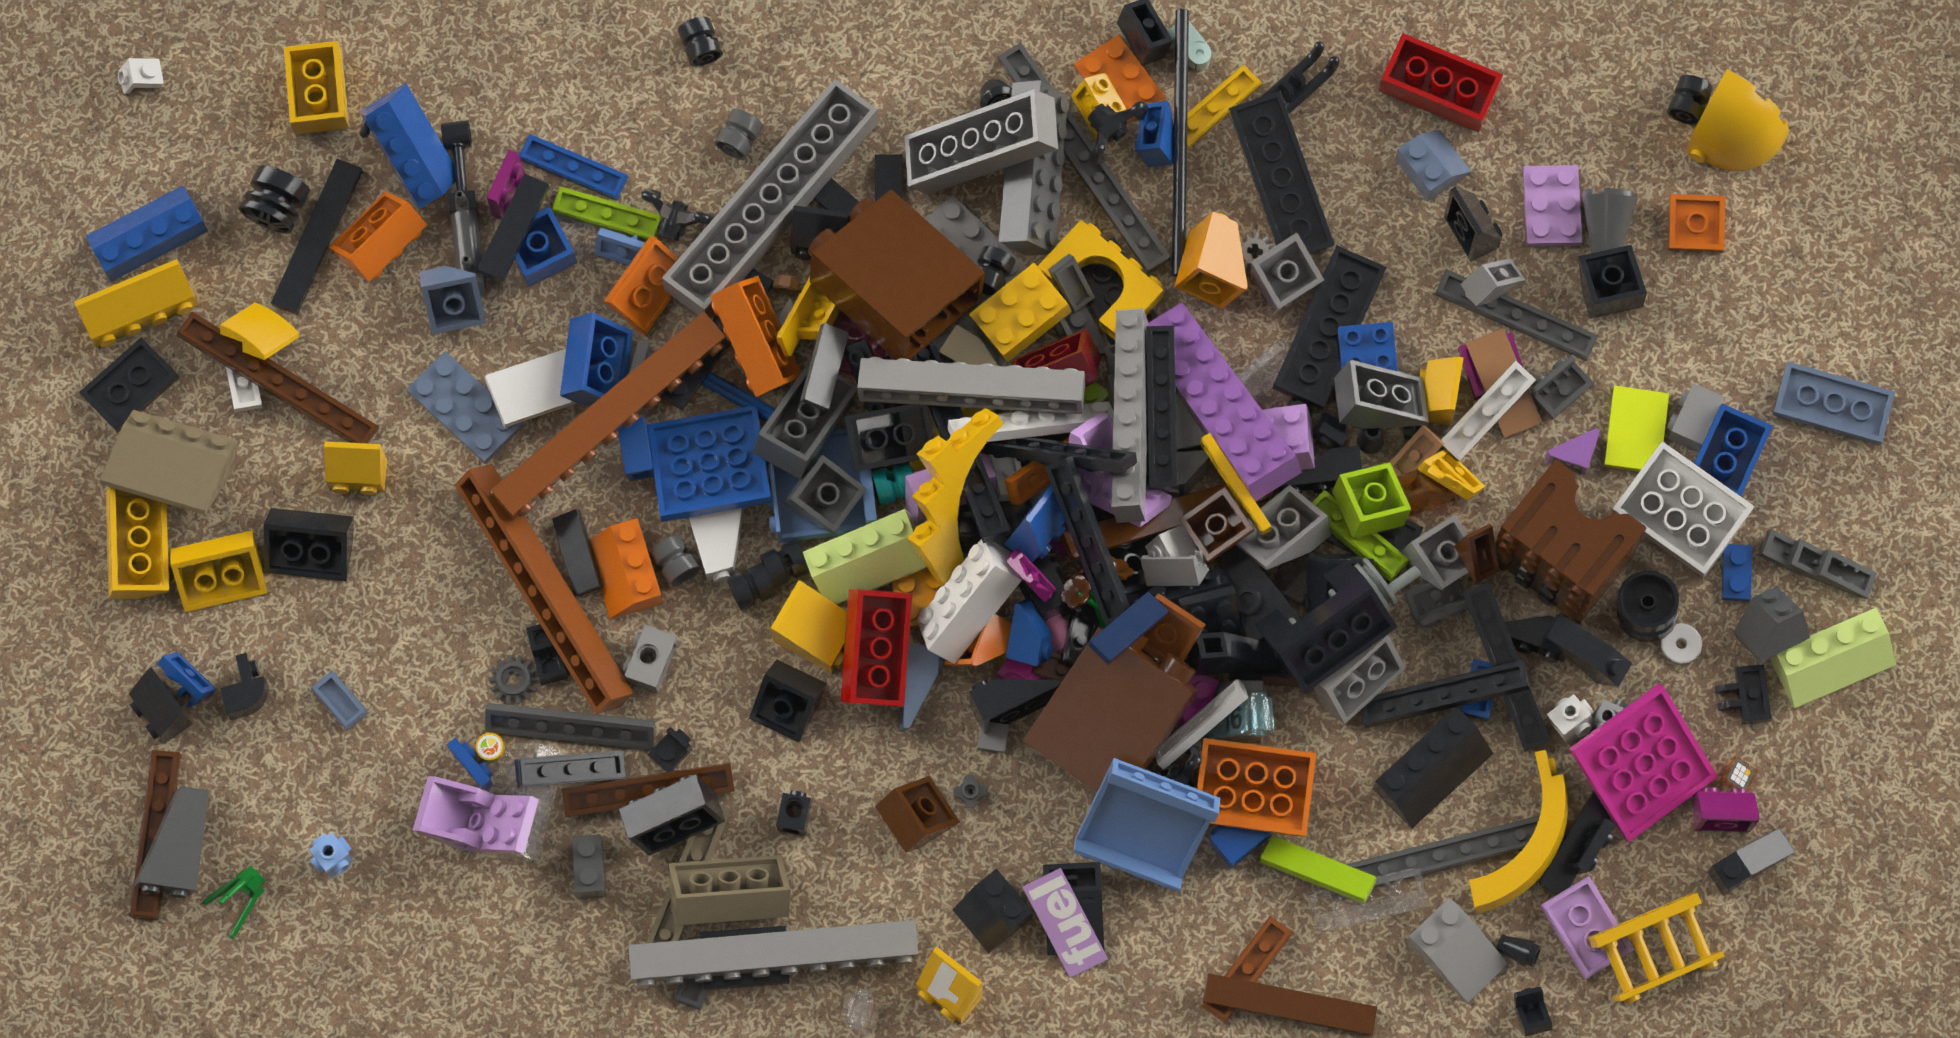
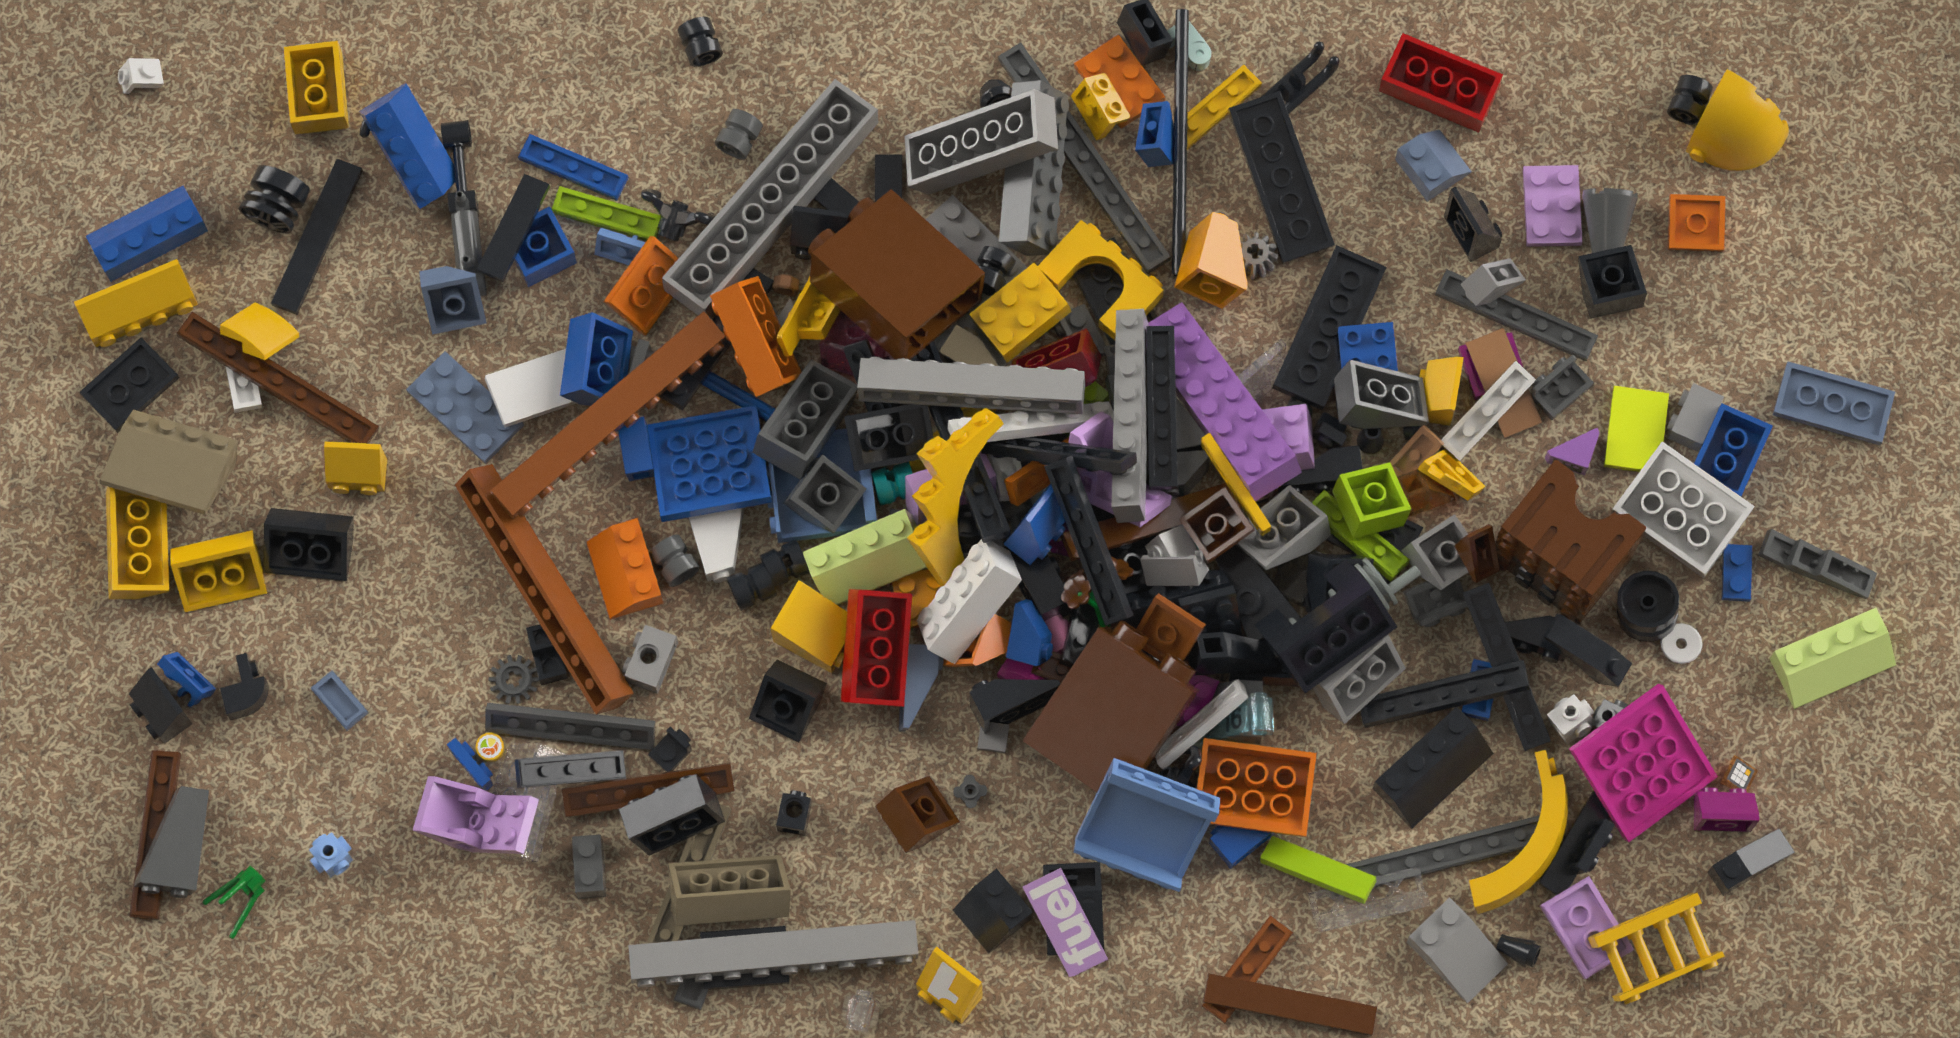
(378, 236): orange slope -> none
(505, 184): magenta plate -> none
(577, 552): black tile -> none
(824, 366): tile -> none
(1030, 574): magenta slope -> none
(1071, 282): dark grey tile -> none
(1112, 126): black piece -> none
(1128, 628): dark blue tile -> none
(1285, 272): light grey slope -> none
(1532, 1011): black bracket -> none
(1752, 694): black hinge -> none
(1771, 624): dark grey slope -> none

